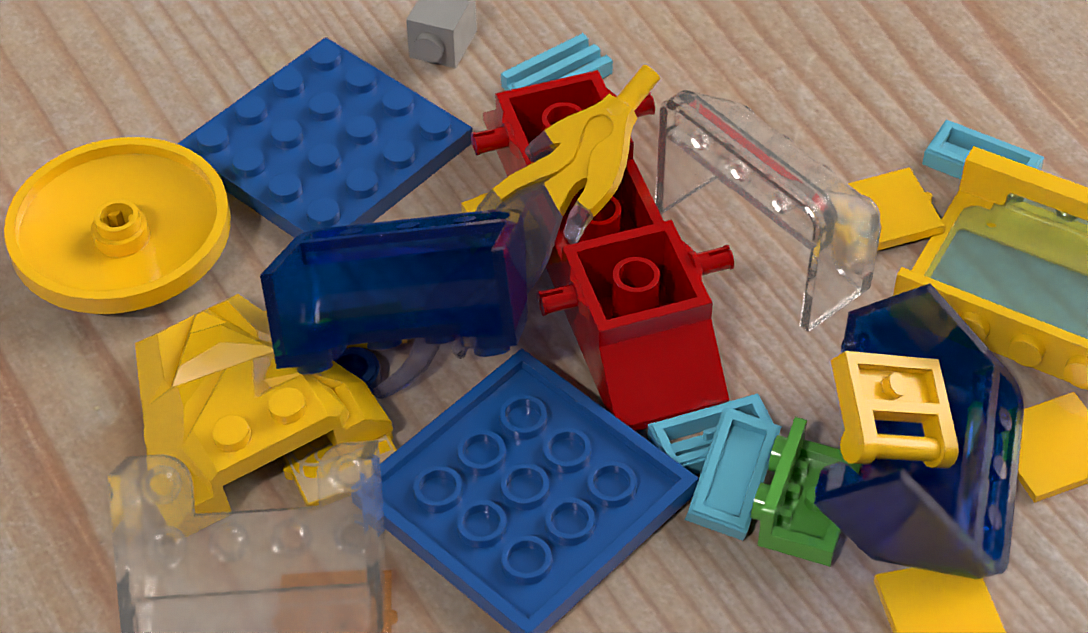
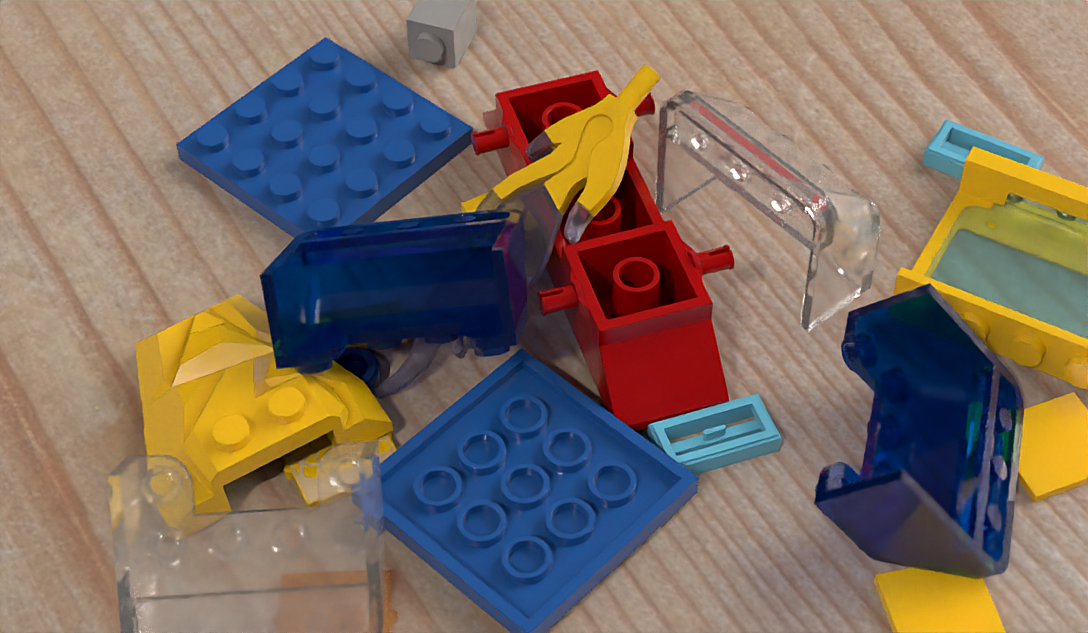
(117, 225): yellow dish -> none
(557, 63): medium azure tile -> none
(732, 473): medium azure tile -> none
(787, 507): bright green bracket -> none
(893, 390): yellow plate -> none
(903, 207): yellow piece -> none

